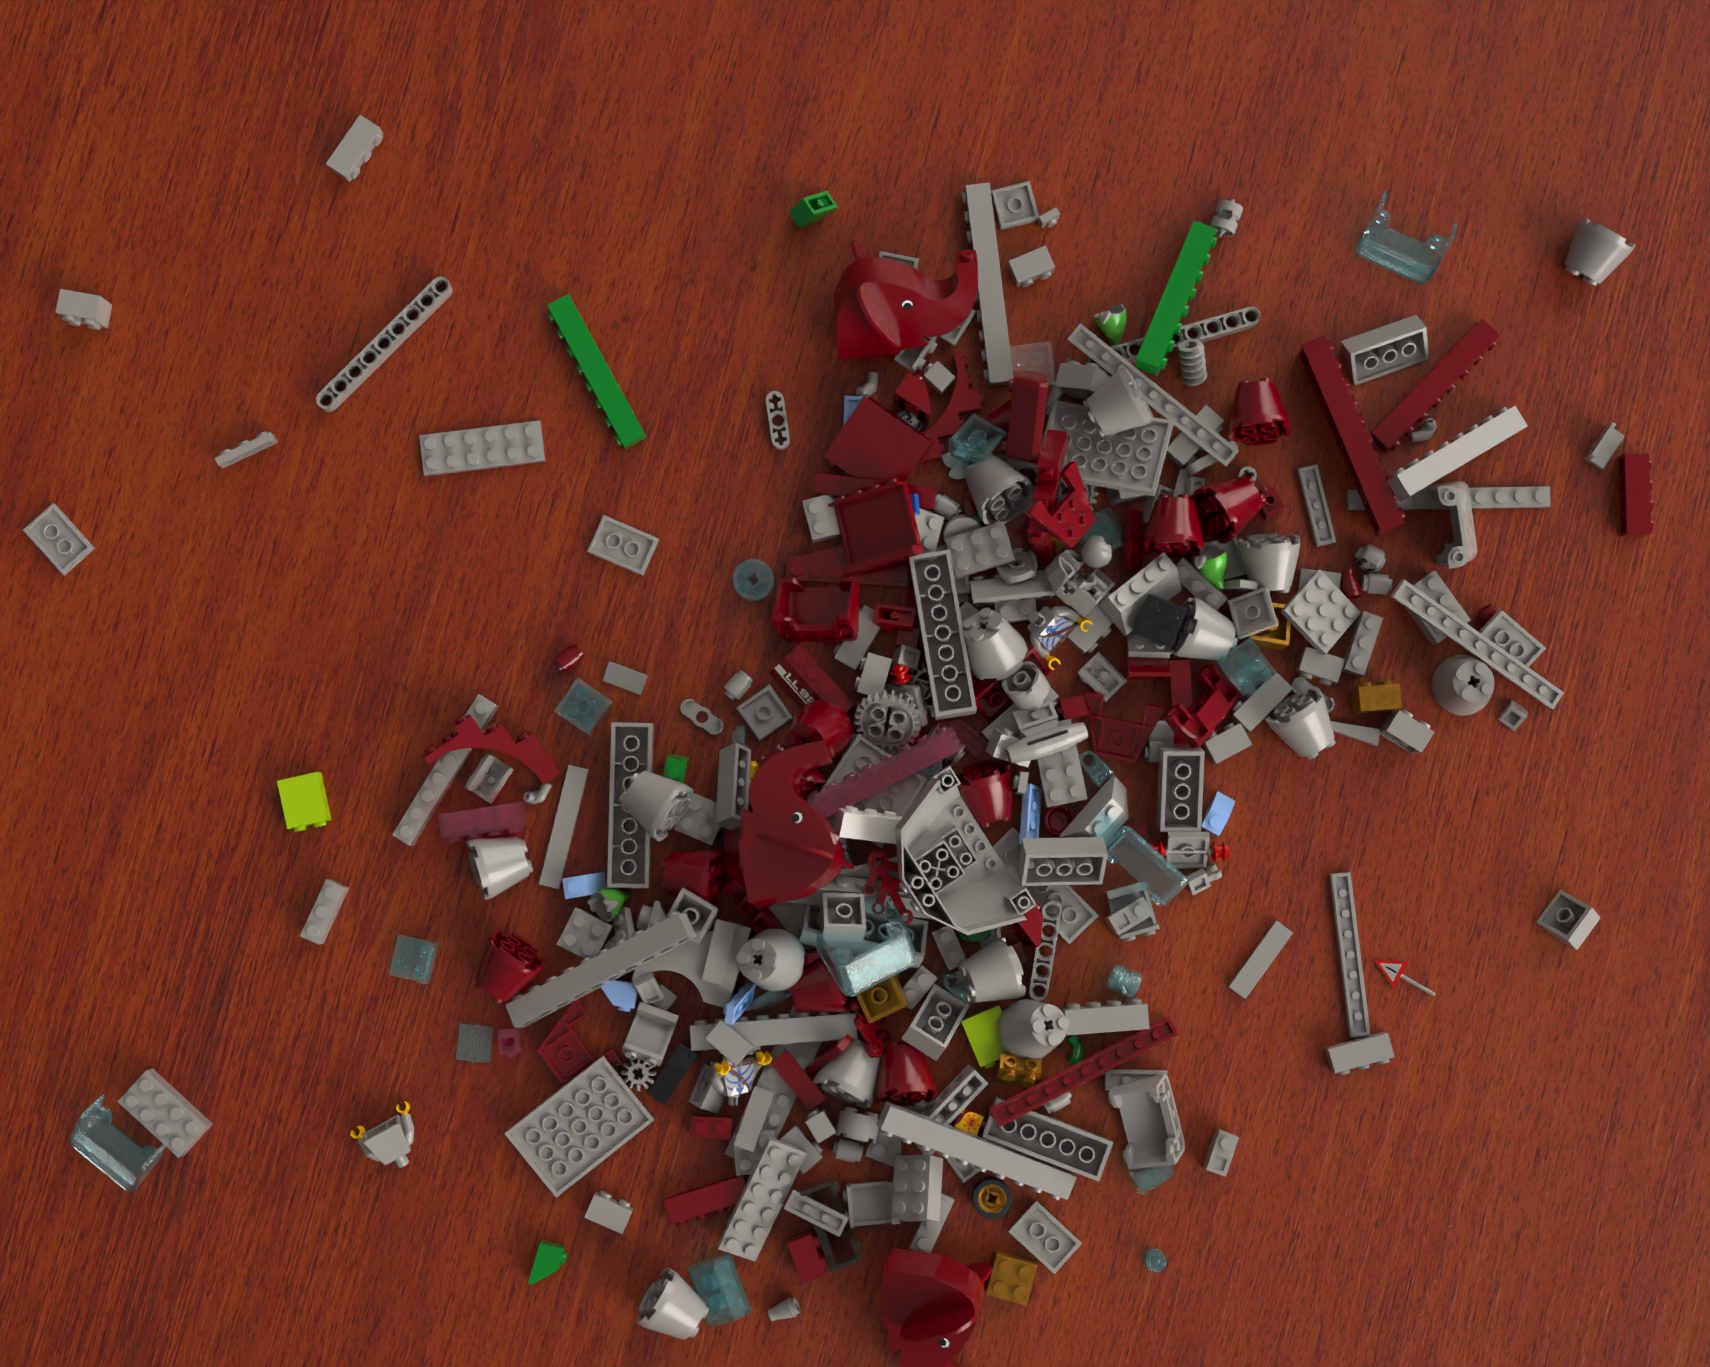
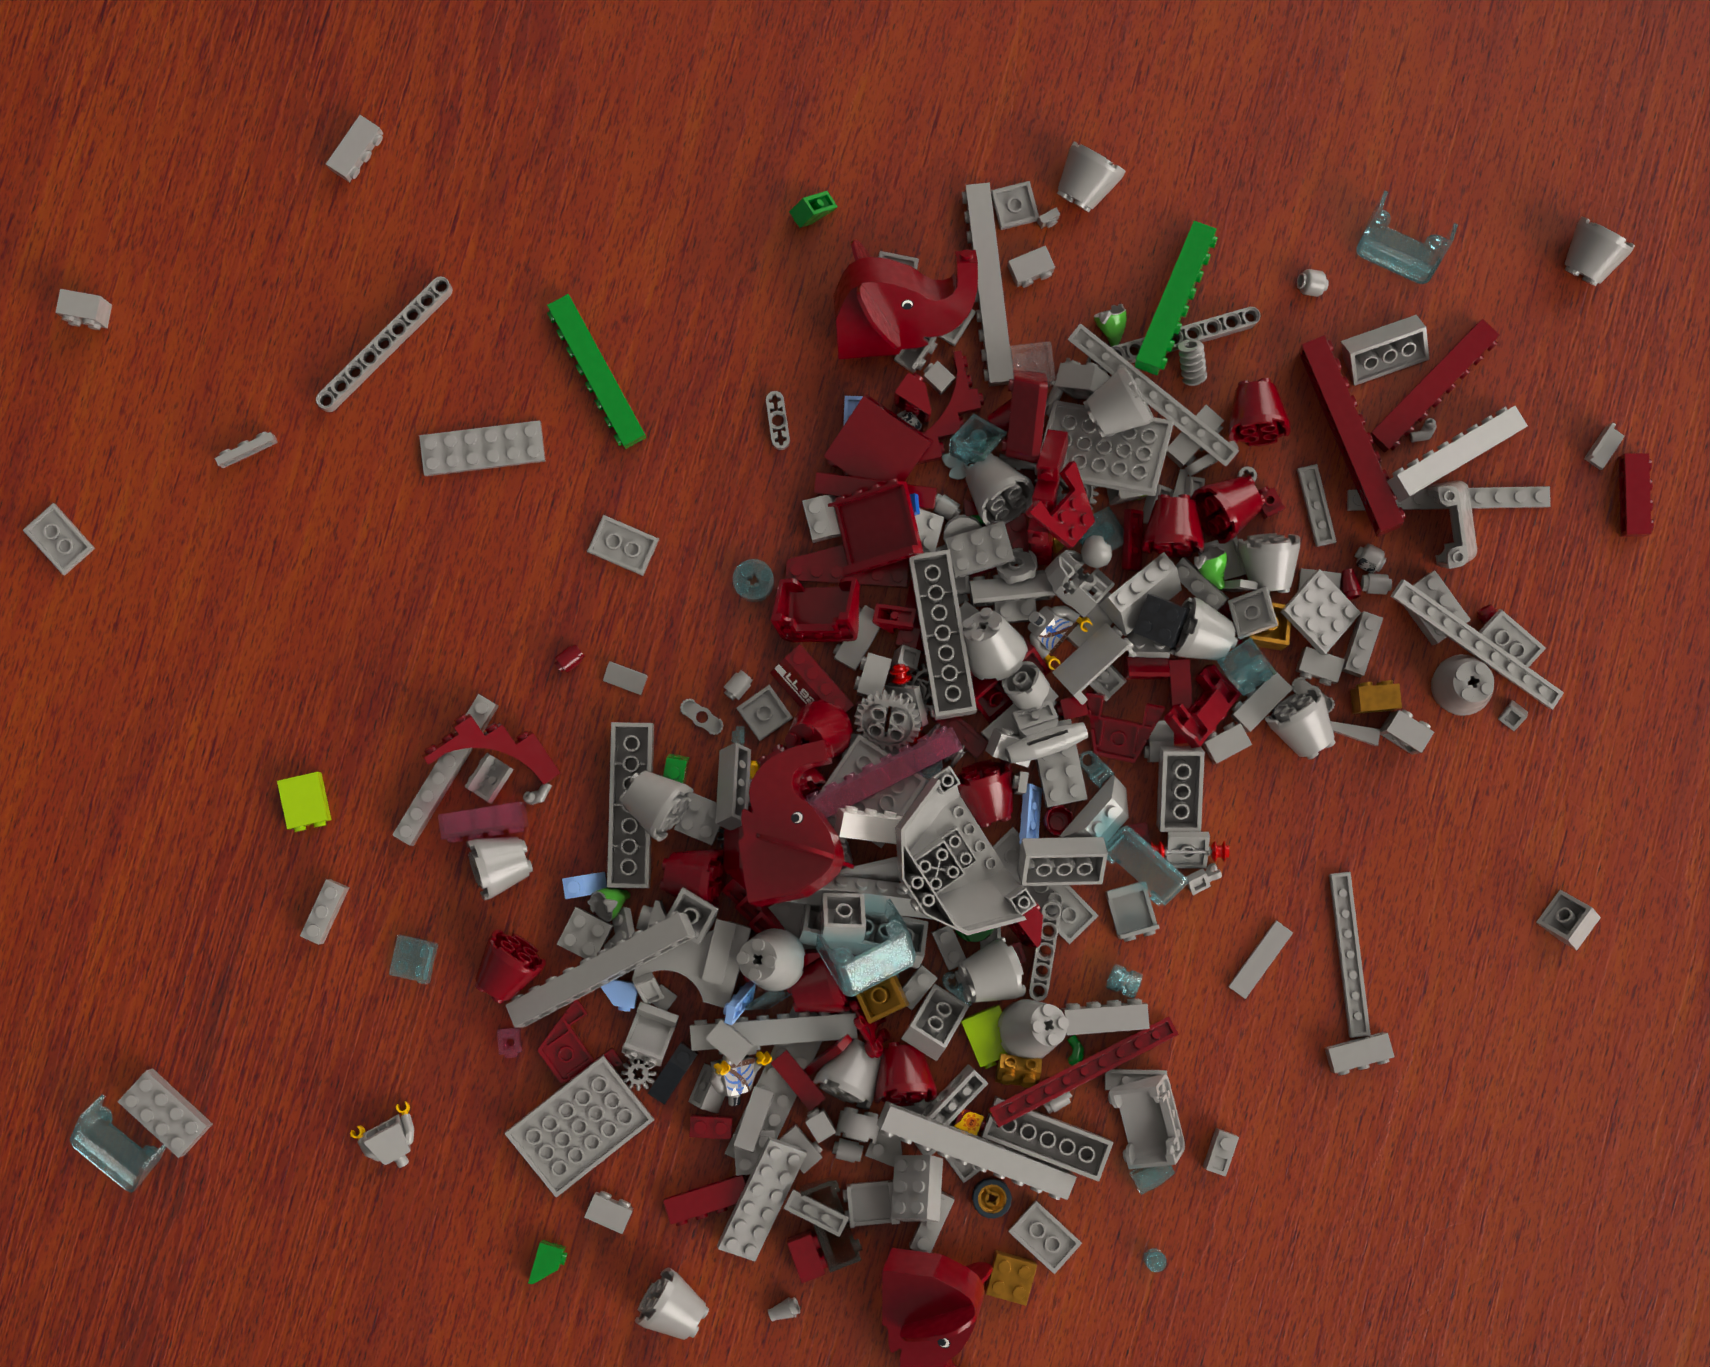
(474, 1043): clear light blue piece -> none
(564, 826): light grey tile -> none
(583, 706): clear light blue brick -> none
(720, 1288): clear light blue slope -> none
(870, 387): light grey arm -> none
(887, 885): dark red plant -> none
(1087, 177): none -> light grey cone
(1092, 659): none -> light grey panel
(1129, 916): light grey brick -> none
(1217, 814): light blue slope -> none
(1227, 214): light grey wheel -> none
(1312, 282): none -> light grey head
(1393, 971): piece -> none

